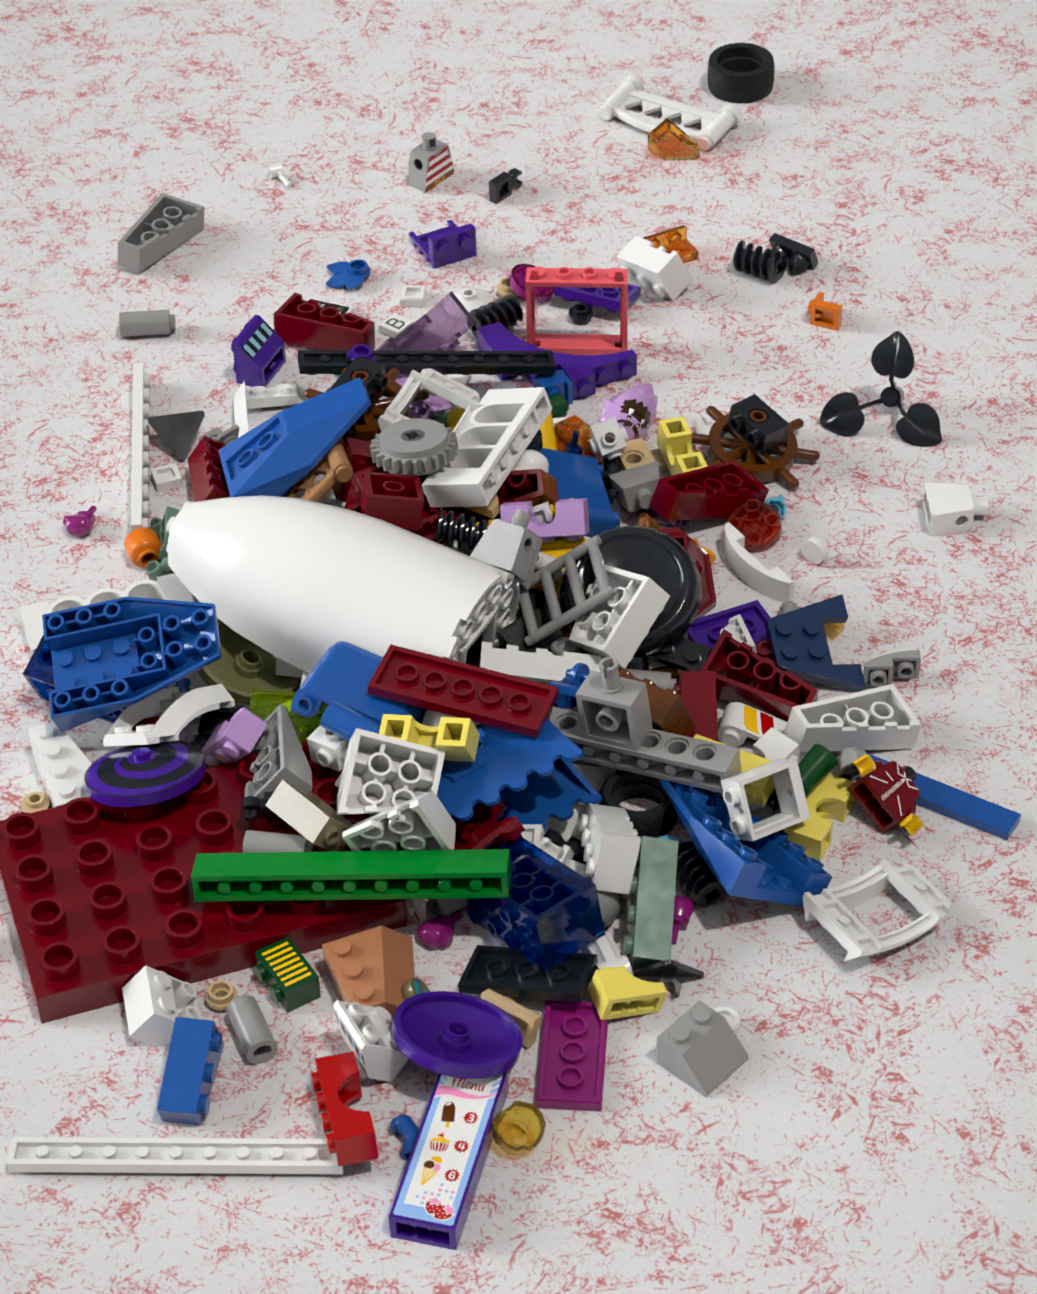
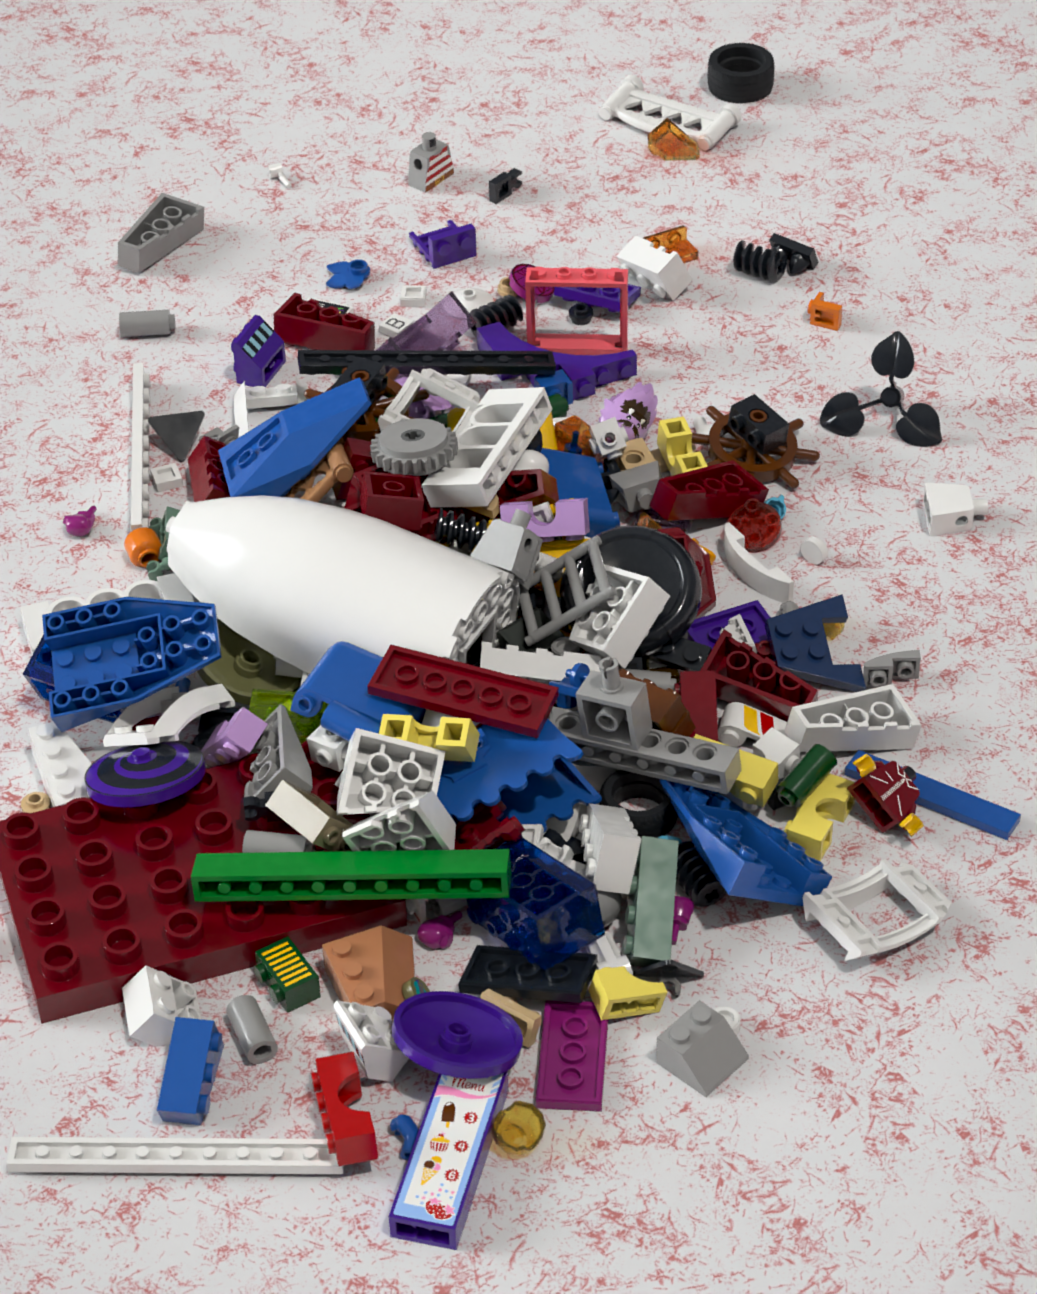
(220, 994): tan plate -> none
(361, 351): dark purple plate -> none
(792, 804): white window -> none
(844, 766): light grey plate -> none

